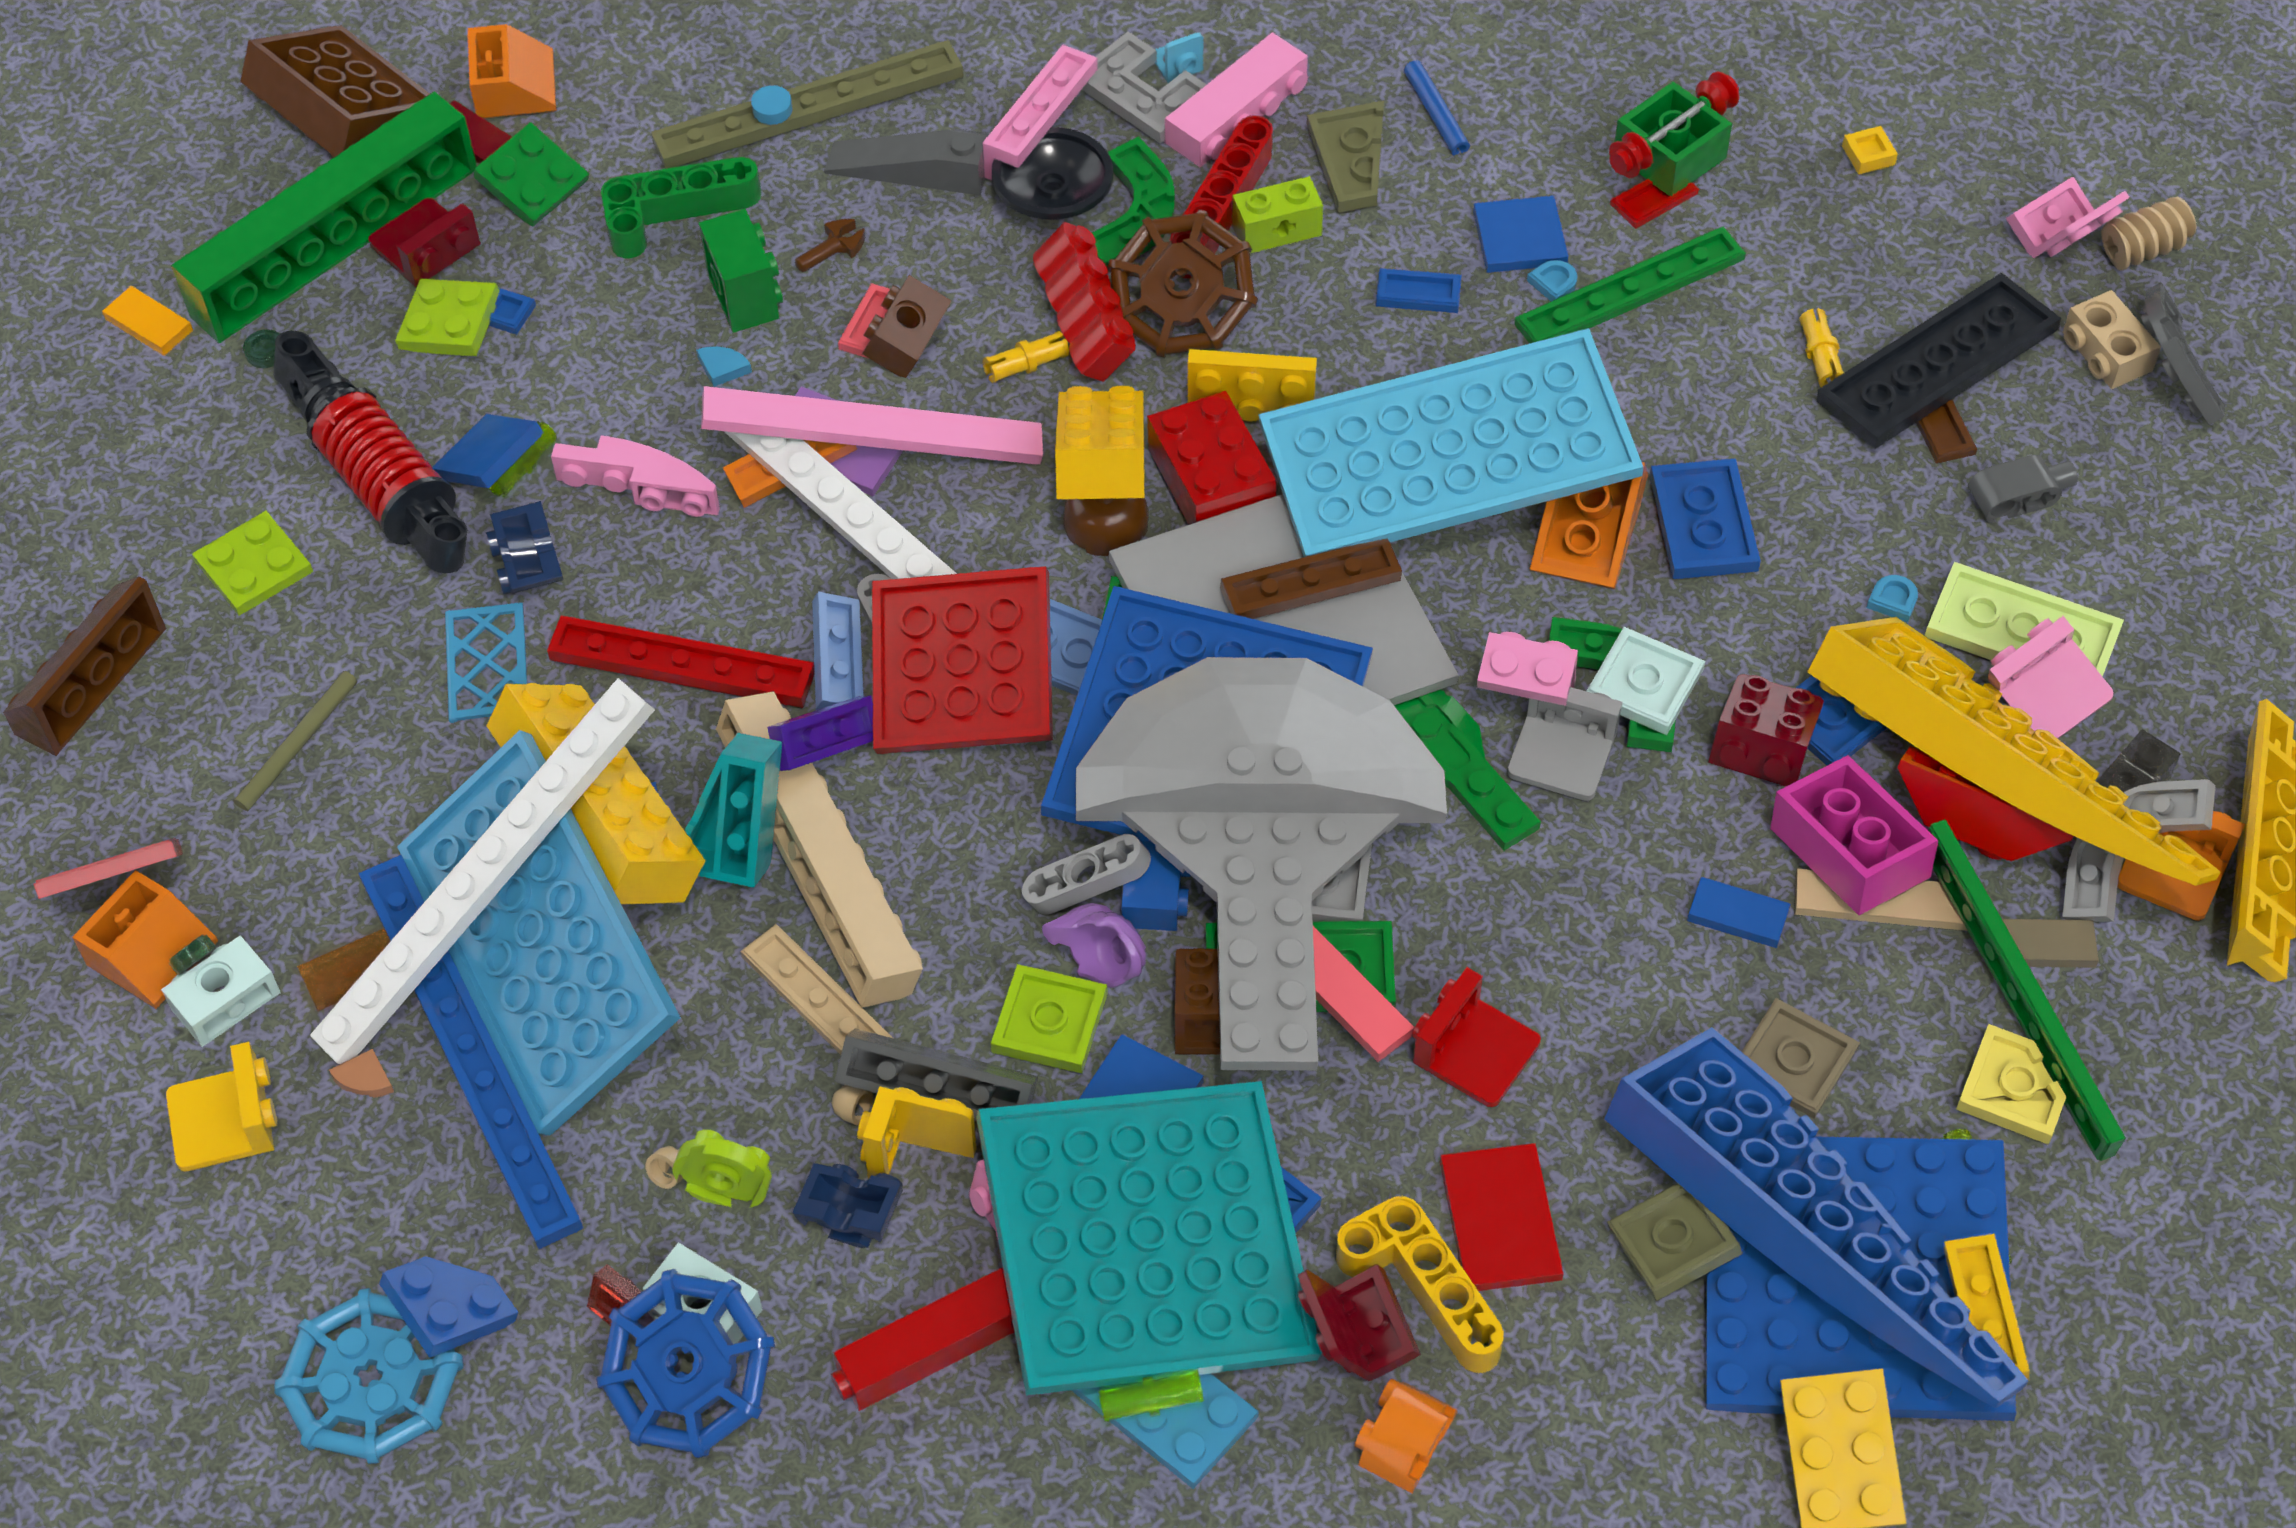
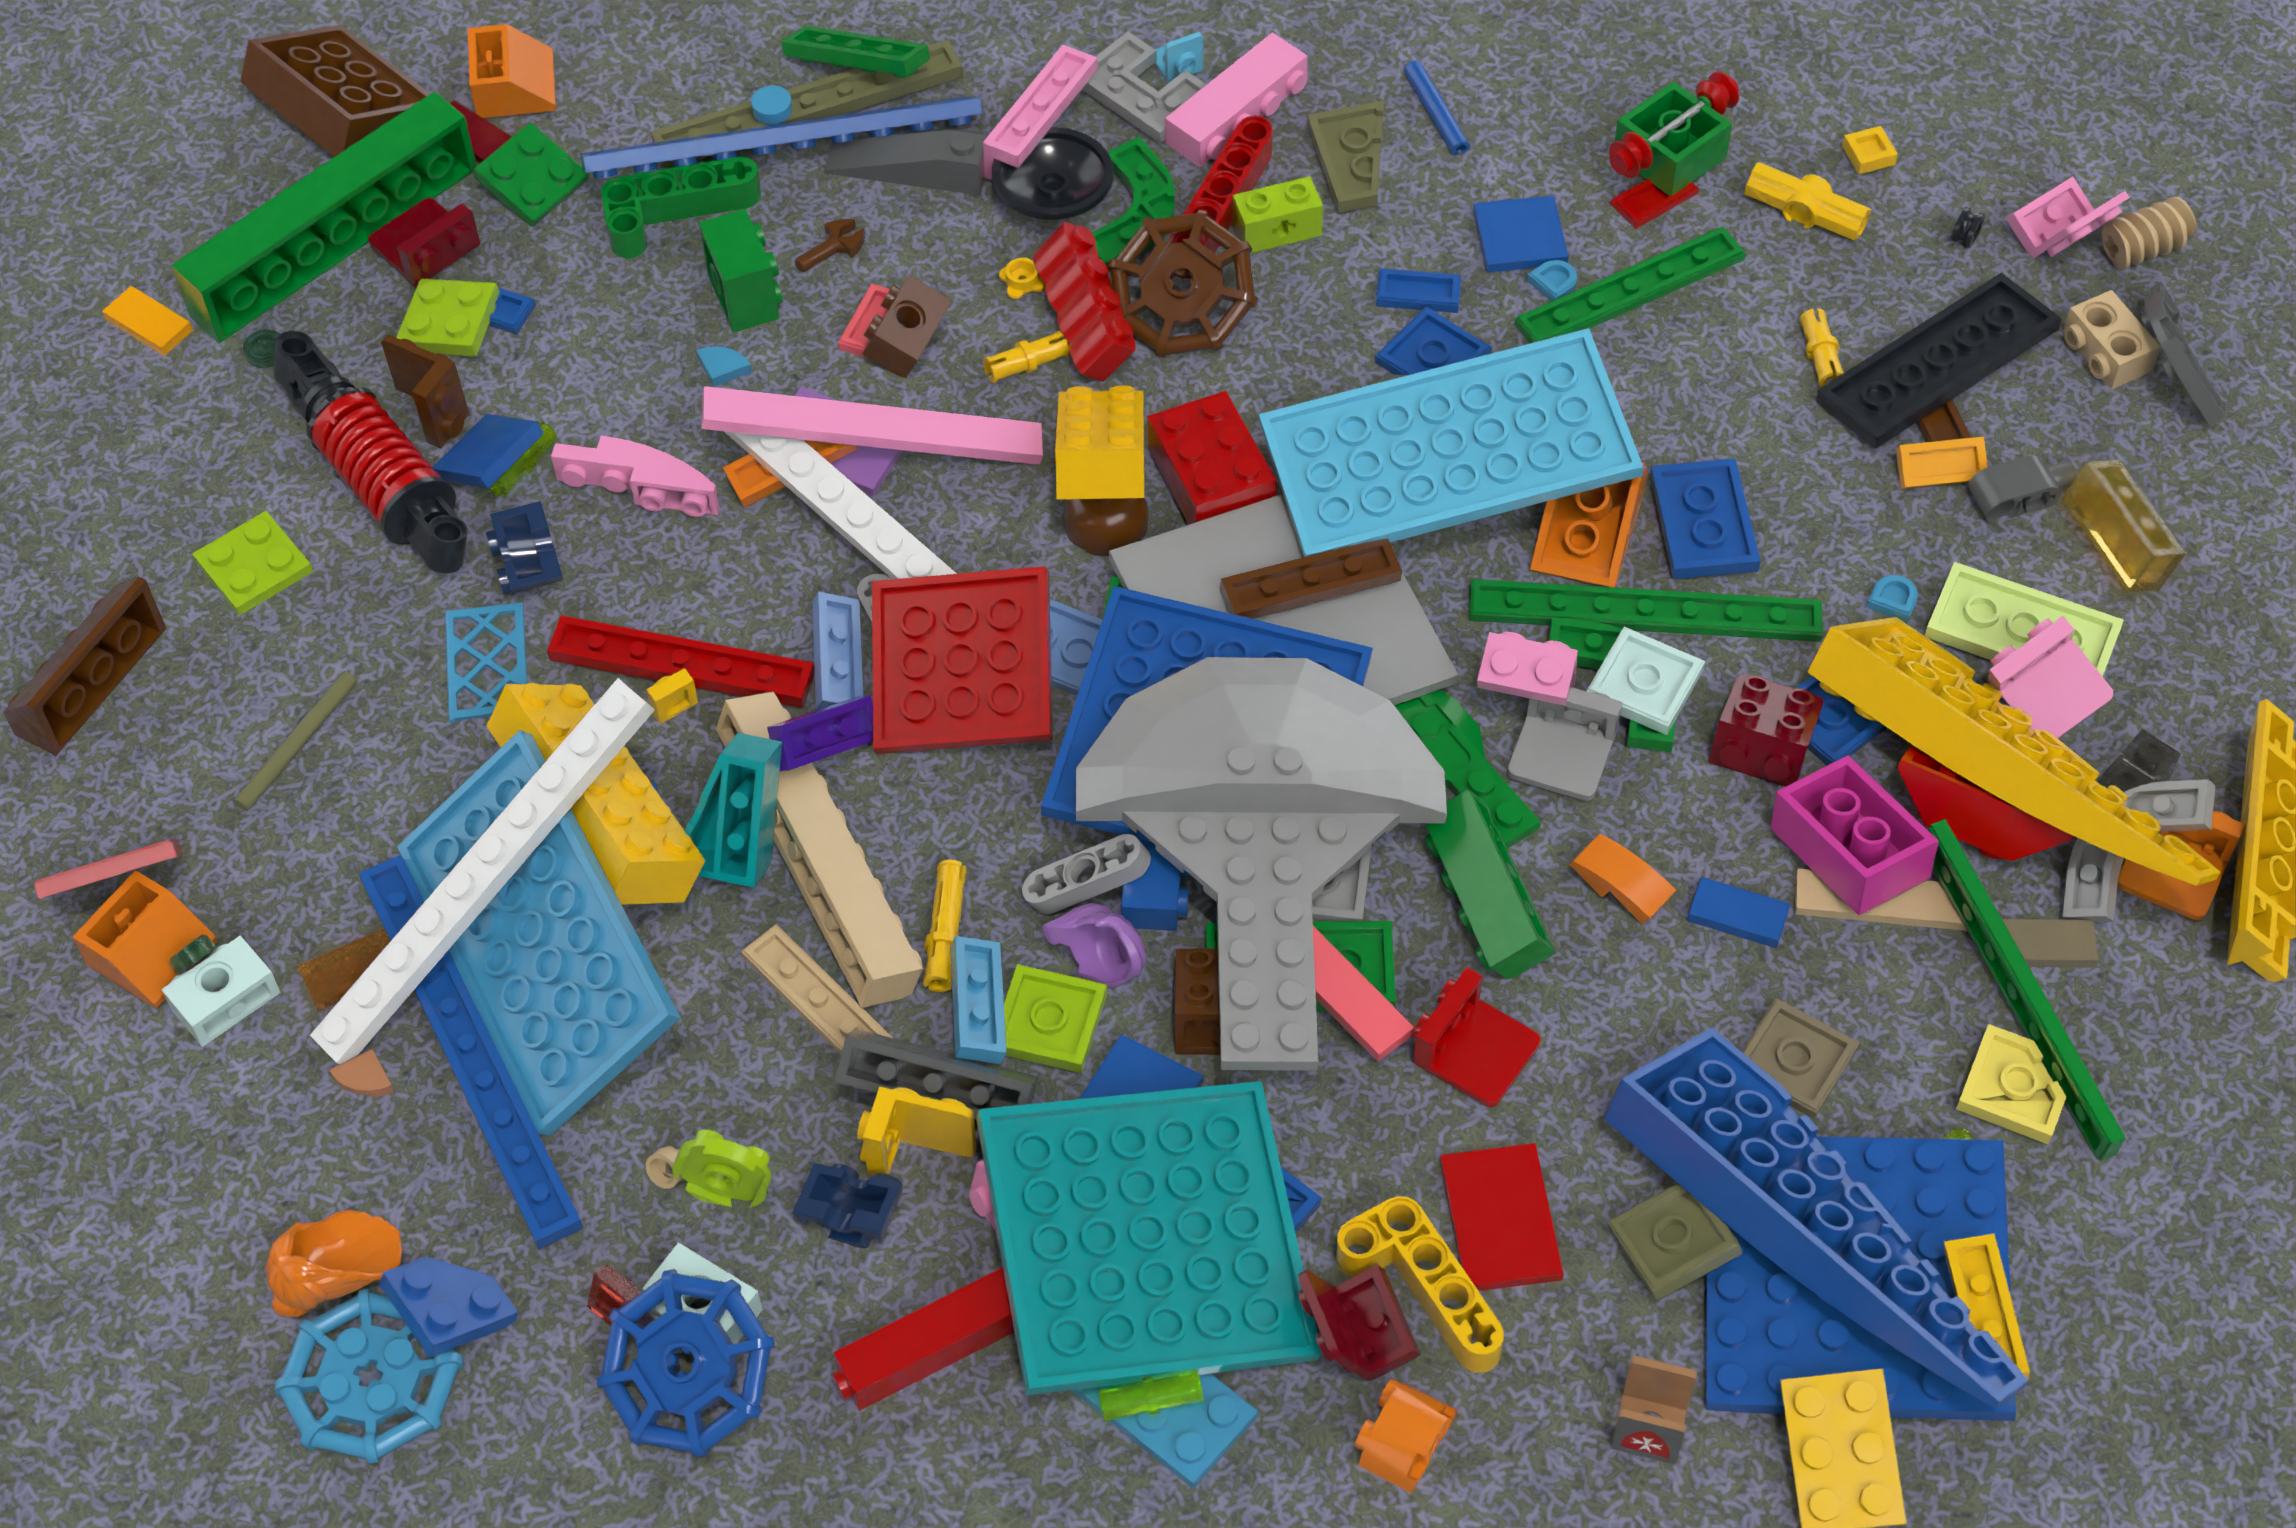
(222, 1114): yellow bracket -> none
(329, 1260): none -> orange hair
(432, 384): none -> reddish brown bracket
(672, 695): none -> yellow plate
(764, 139): none -> plate
(845, 1102): tan hinge -> none
(856, 51): none -> green plate
(944, 924): none -> yellow pin
(978, 1000): none -> dark azure plate
(1019, 269): none -> yellow plate
(1252, 380): yellow plate -> none
(1429, 343): none -> blue tile
(1488, 887): none -> green brick
(1630, 879): none -> orange slope
(1648, 609): none -> green tile
(1659, 1390): none -> medium nougat piece
(1807, 201): none -> yellow piece
(1940, 462): none -> light orange tile
(1968, 227): none -> black bush
(2123, 526): none -> clear yellow brick

